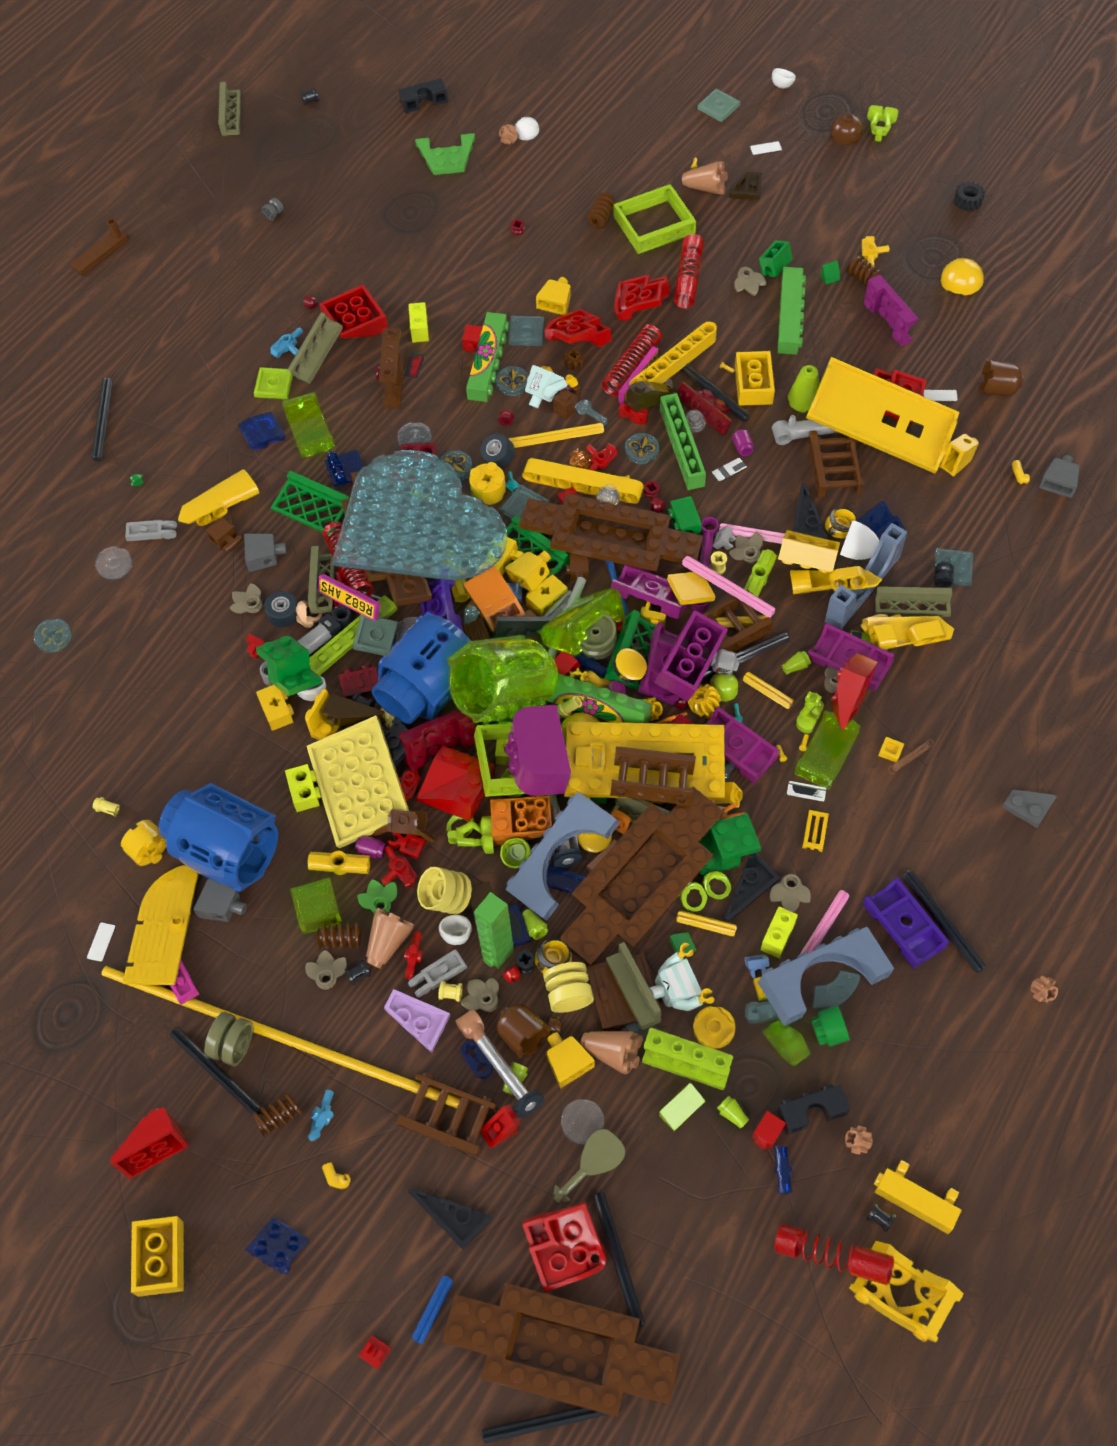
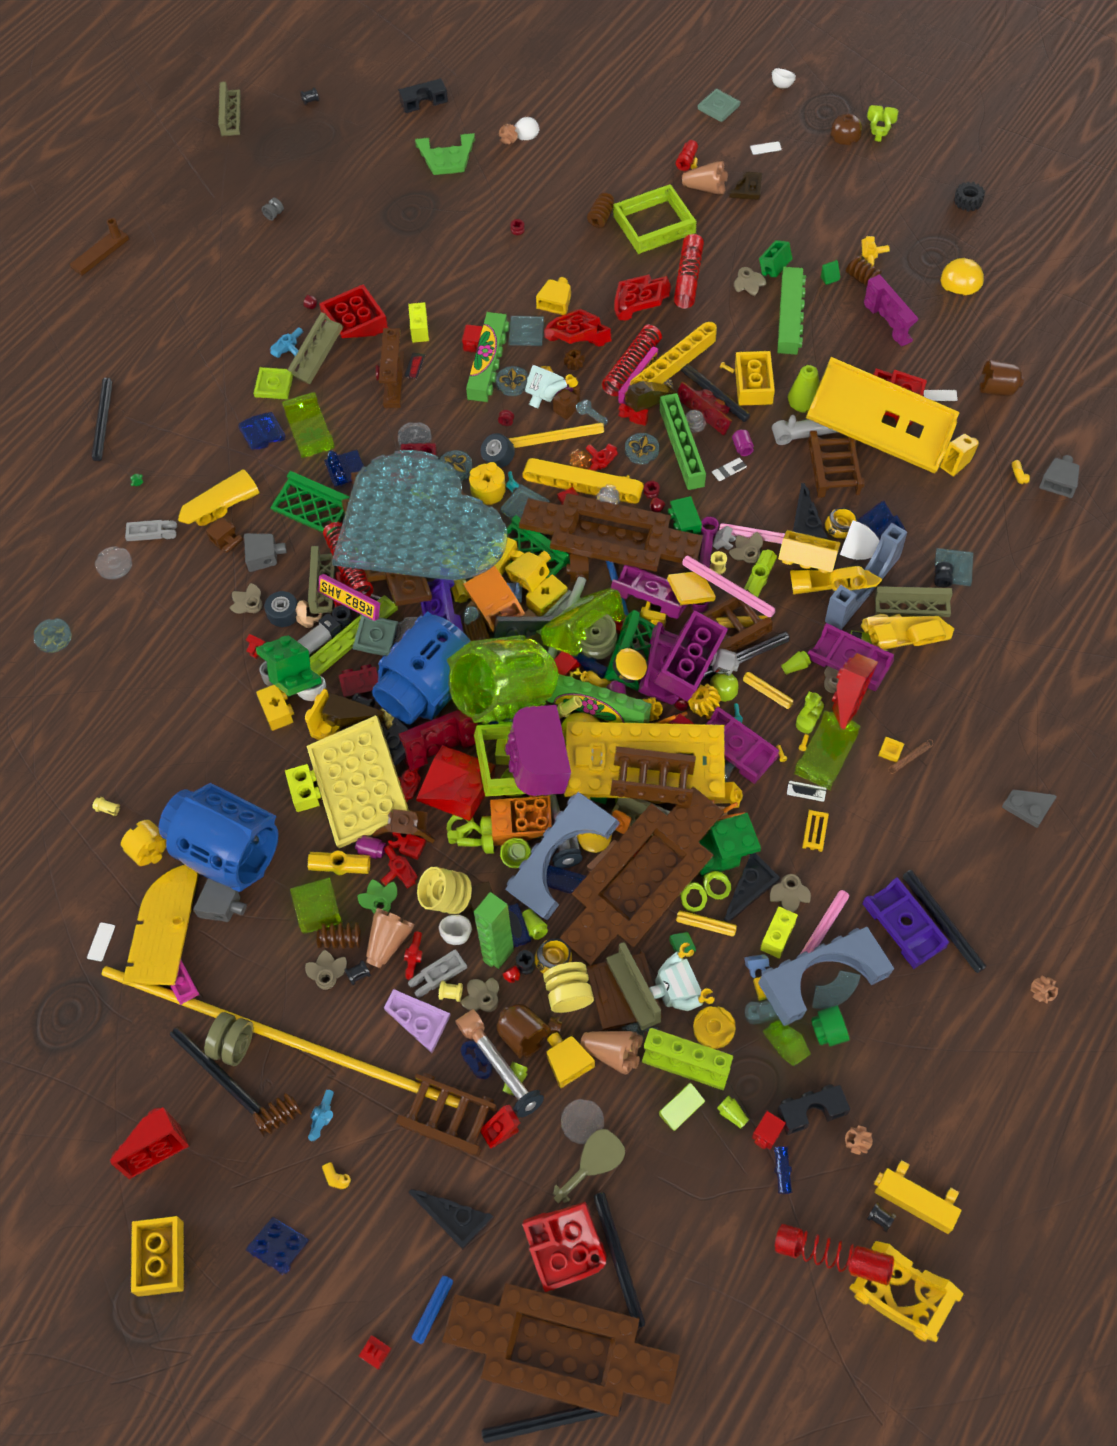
(686, 156): none -> red axle

